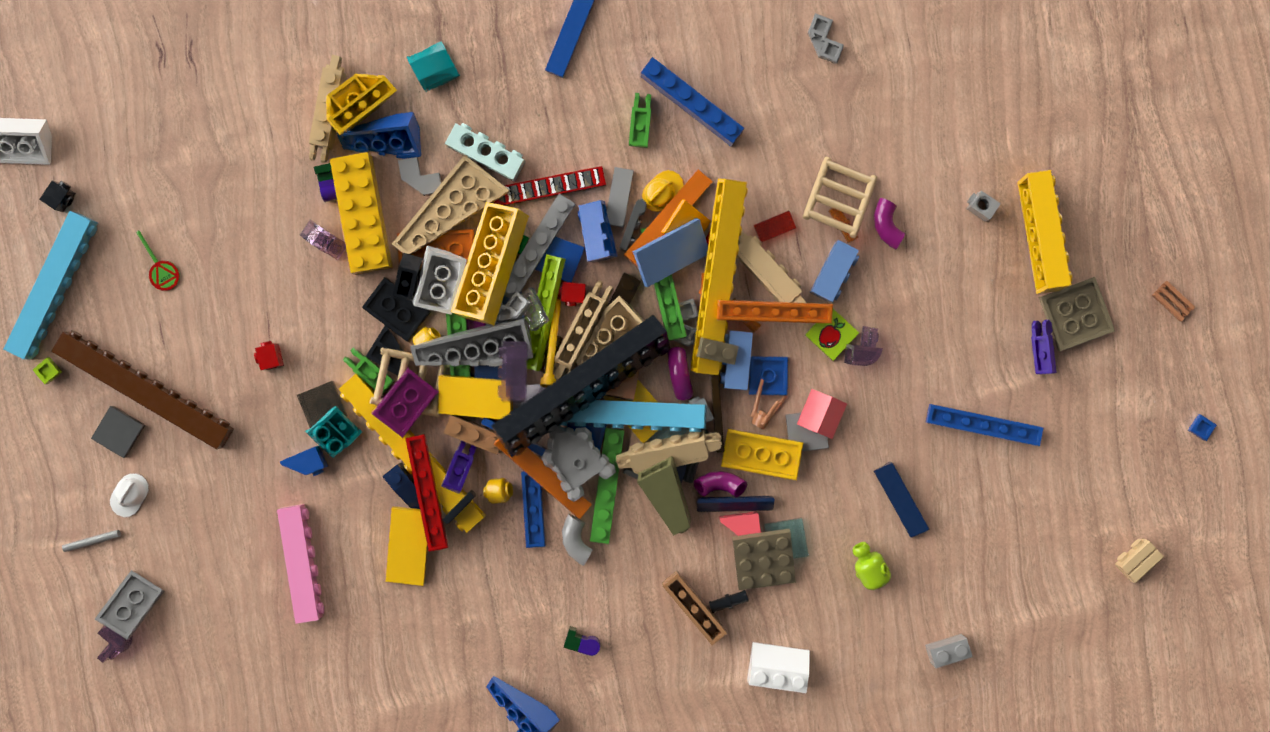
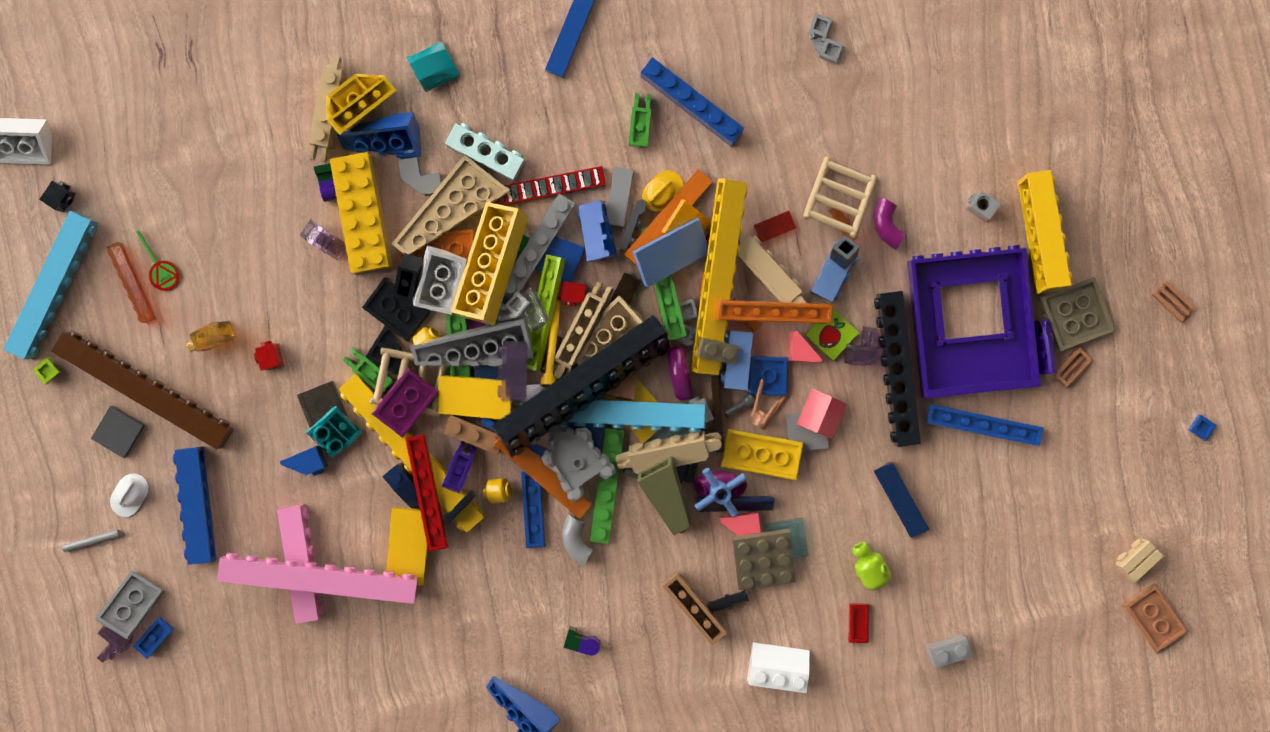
(131, 282): none -> clear orange piece
(153, 637): none -> blue plate
(195, 505): none -> blue brick
(211, 336): none -> clear yellow torso
(317, 579): none -> bright pink brick
(723, 498): none -> medium blue bar
(747, 401): none -> dark grey bar
(800, 350): none -> coral slope
(844, 252): none -> black brick
(858, 623): none -> red tile
(911, 435): none -> black brick
(982, 361): none -> dark purple panel
(1083, 355): none -> nougat tile
(1155, 618): none -> nougat tile

